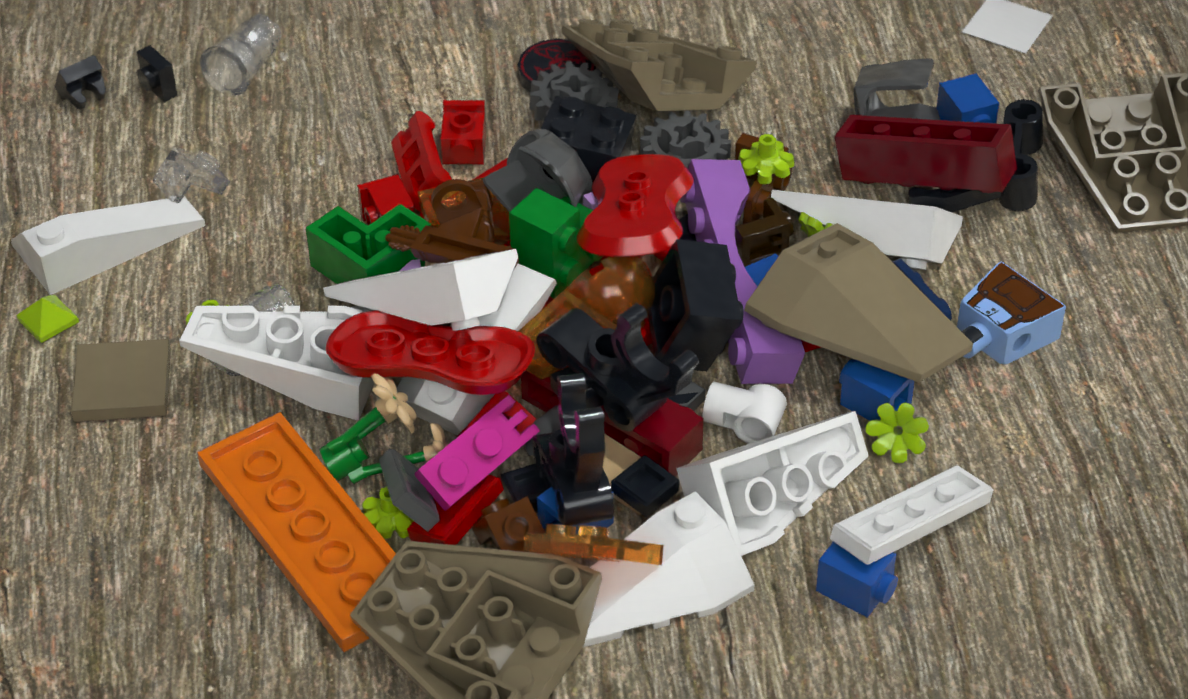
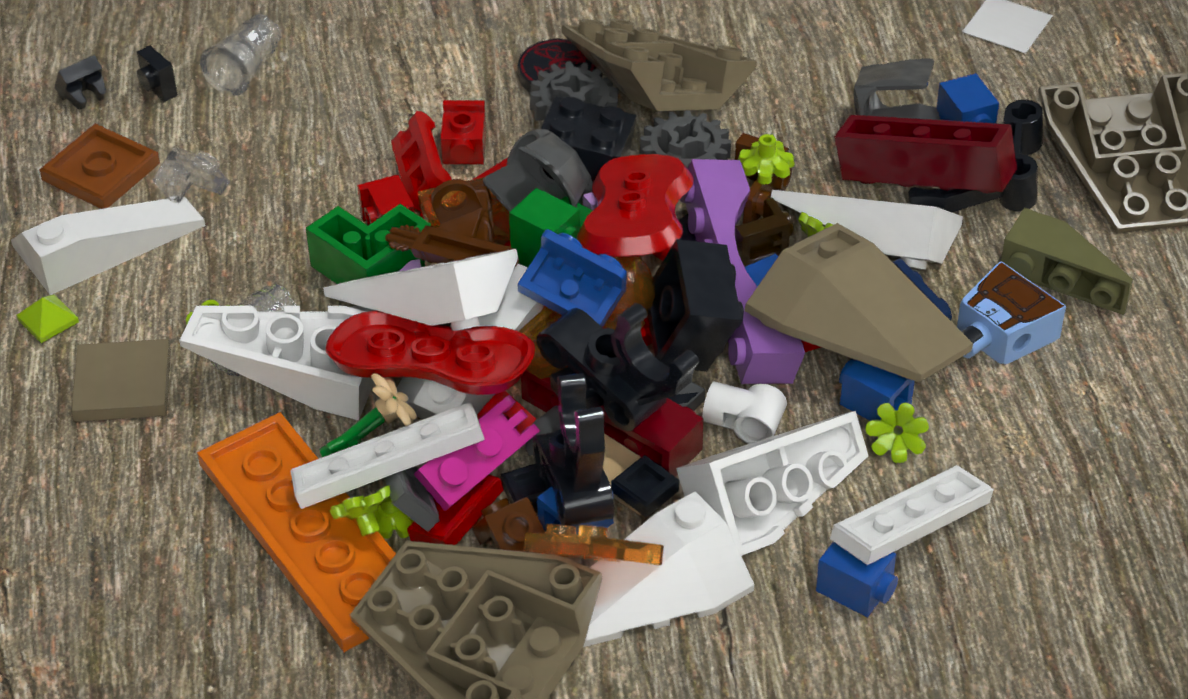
(99, 166): none -> dark orange tile
(362, 509): none -> lime plant
(386, 455): none -> white tile
(573, 277): none -> blue bracket
(1064, 261): none -> olive slope

